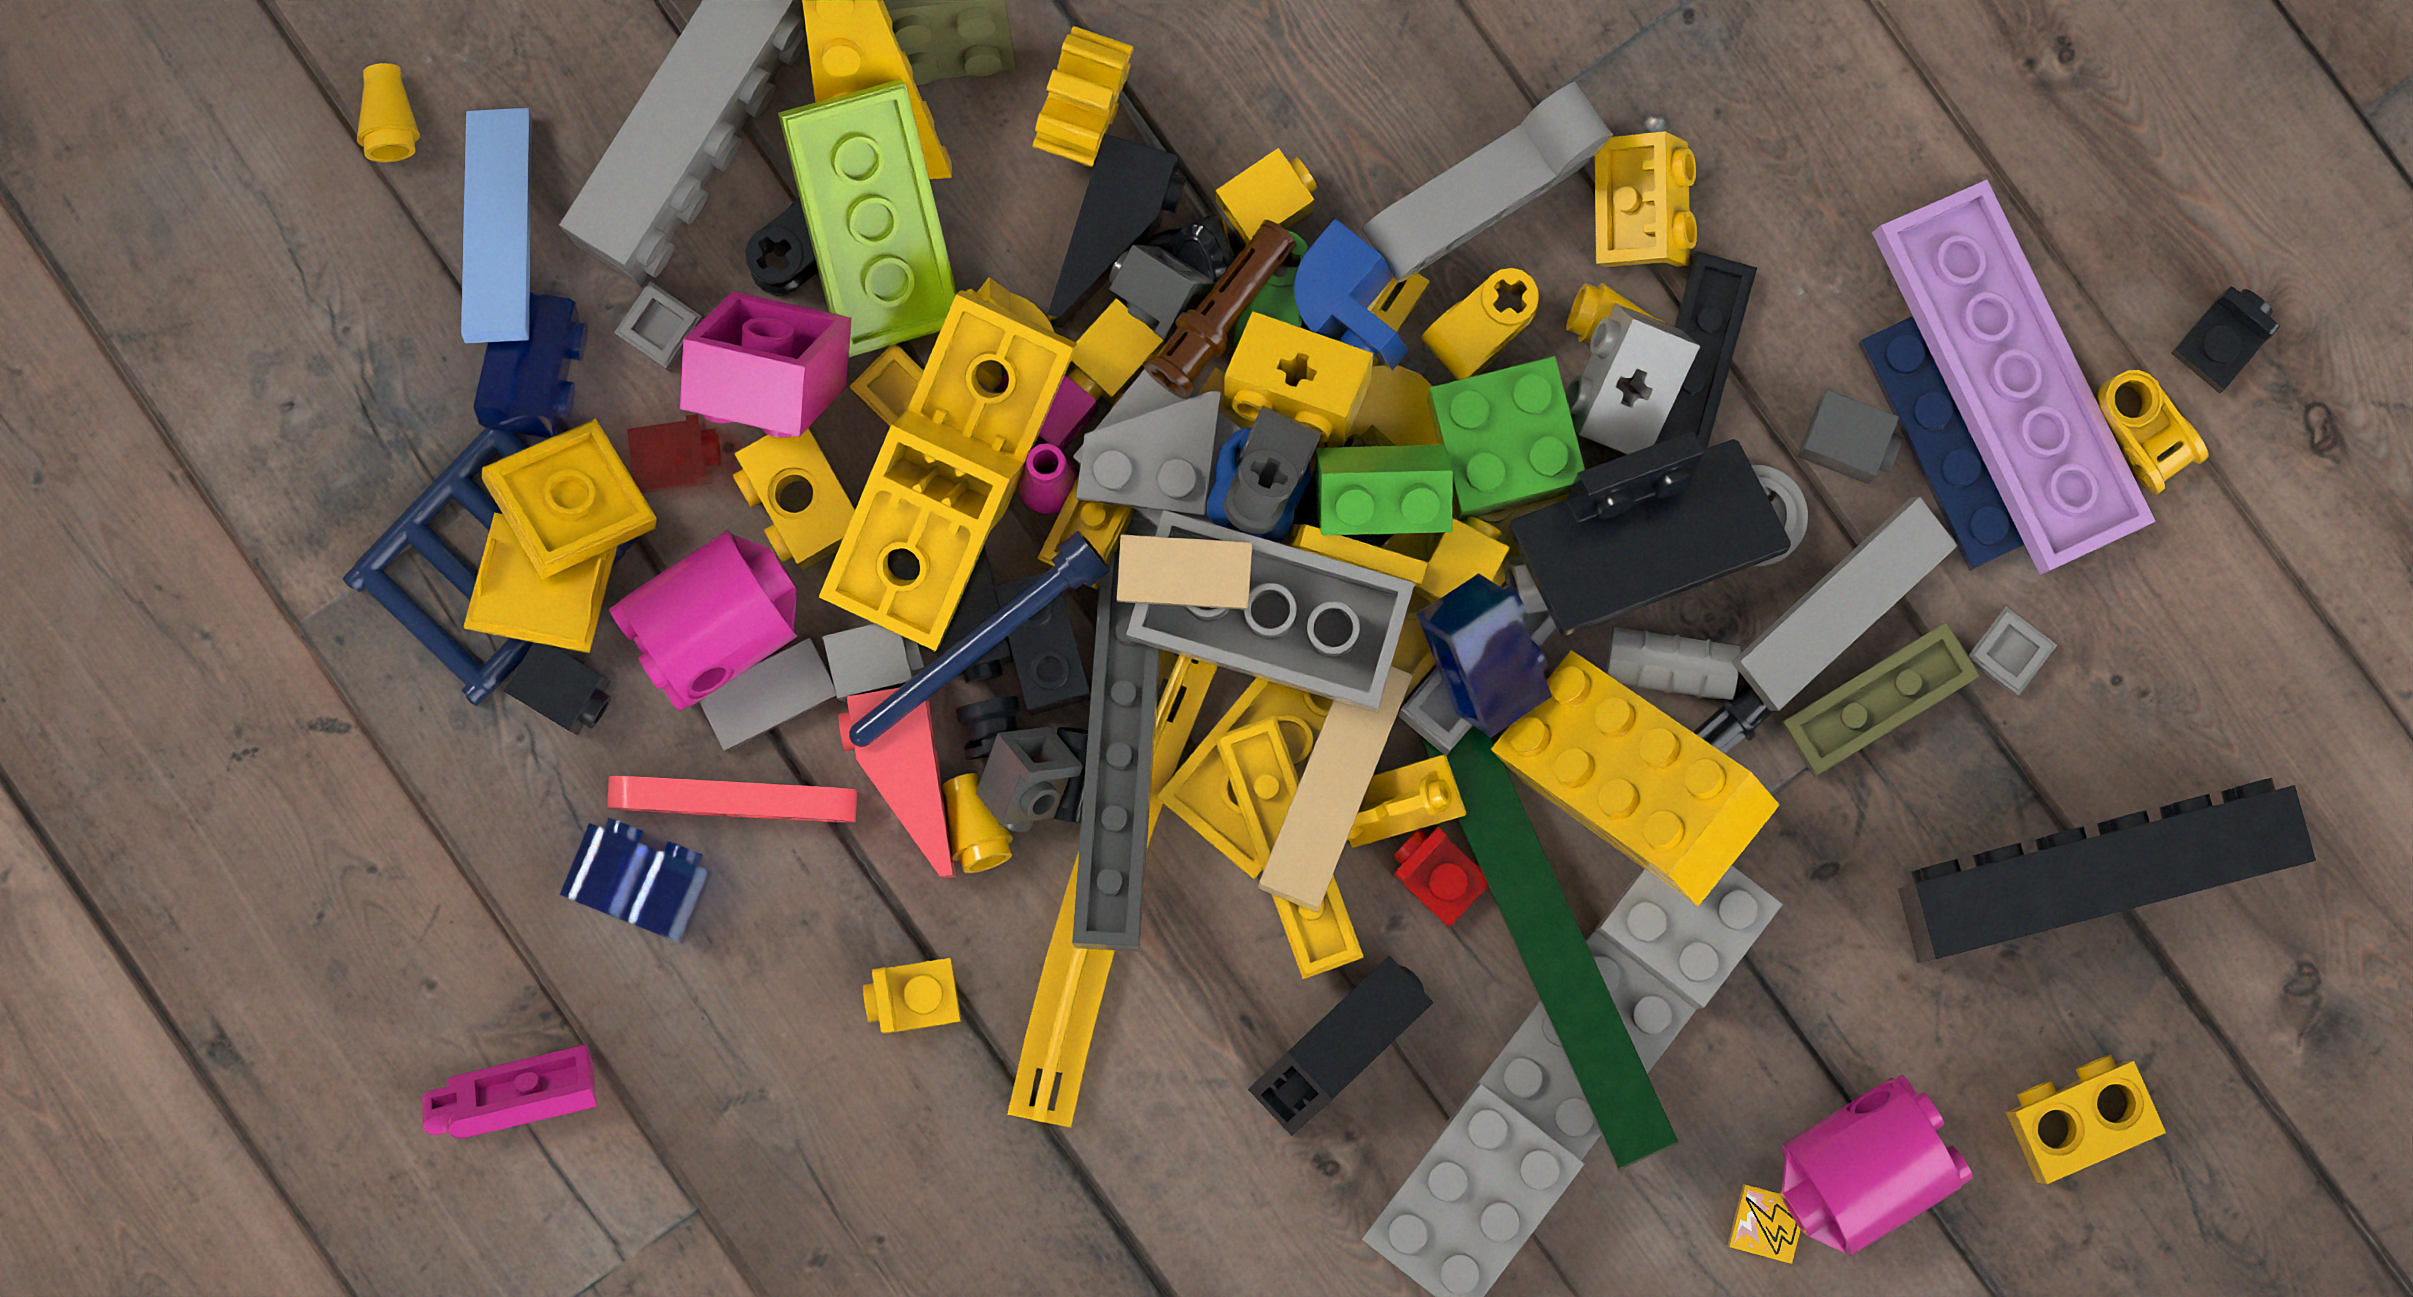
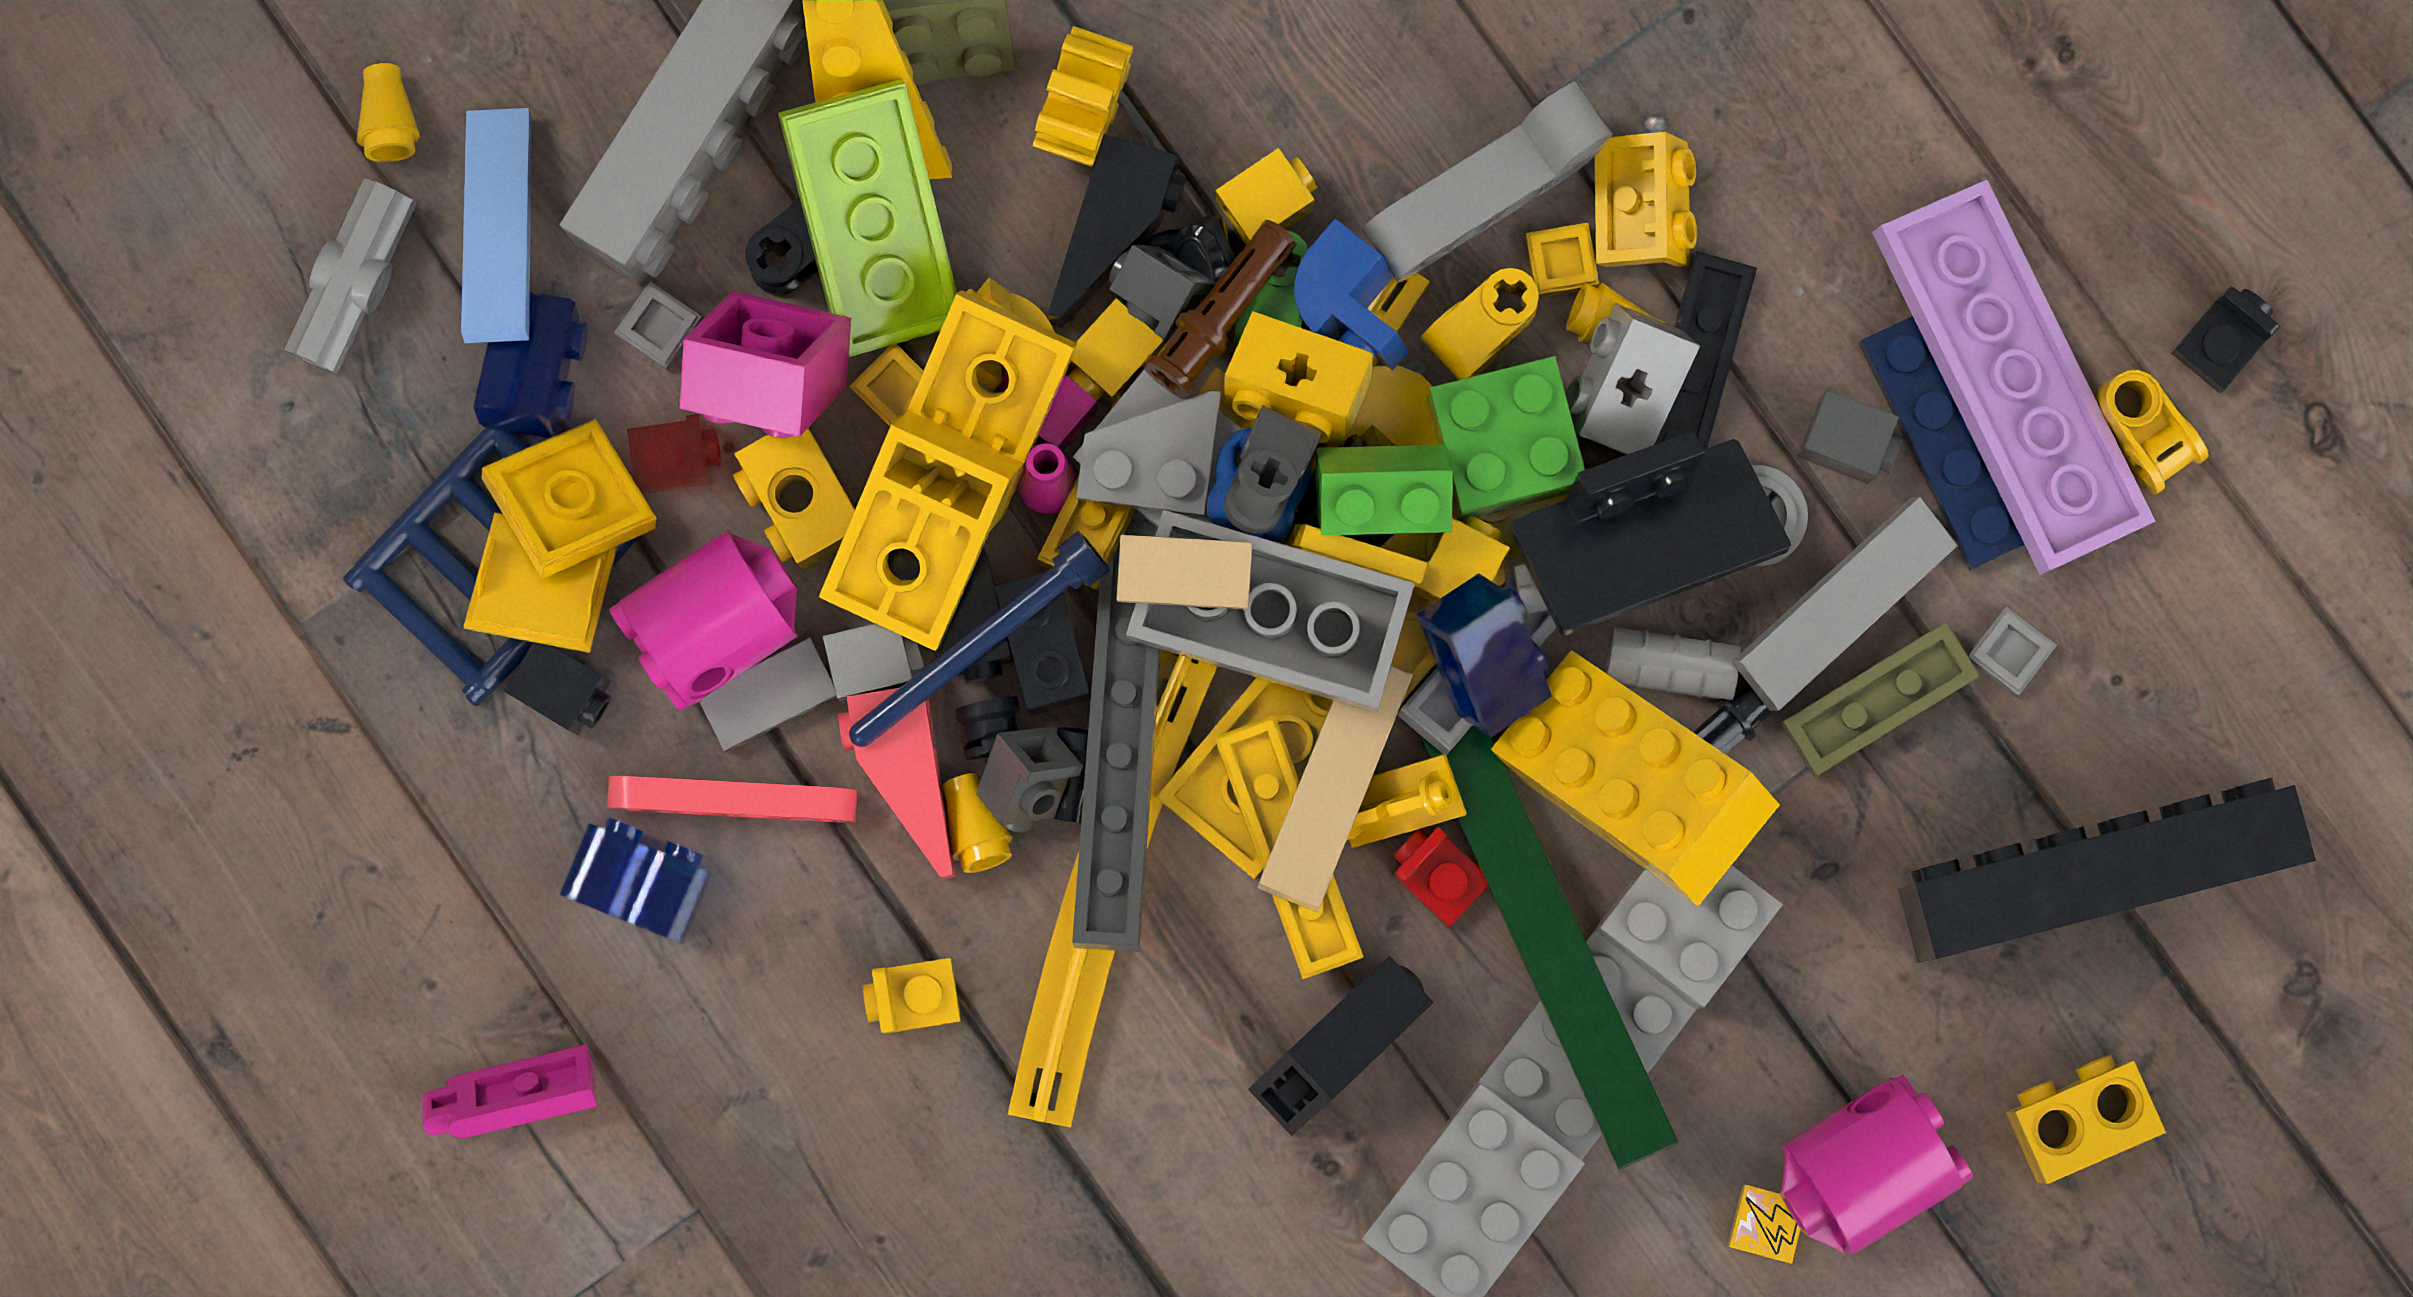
(350, 276): none -> light grey piece
(1561, 259): none -> yellow tile

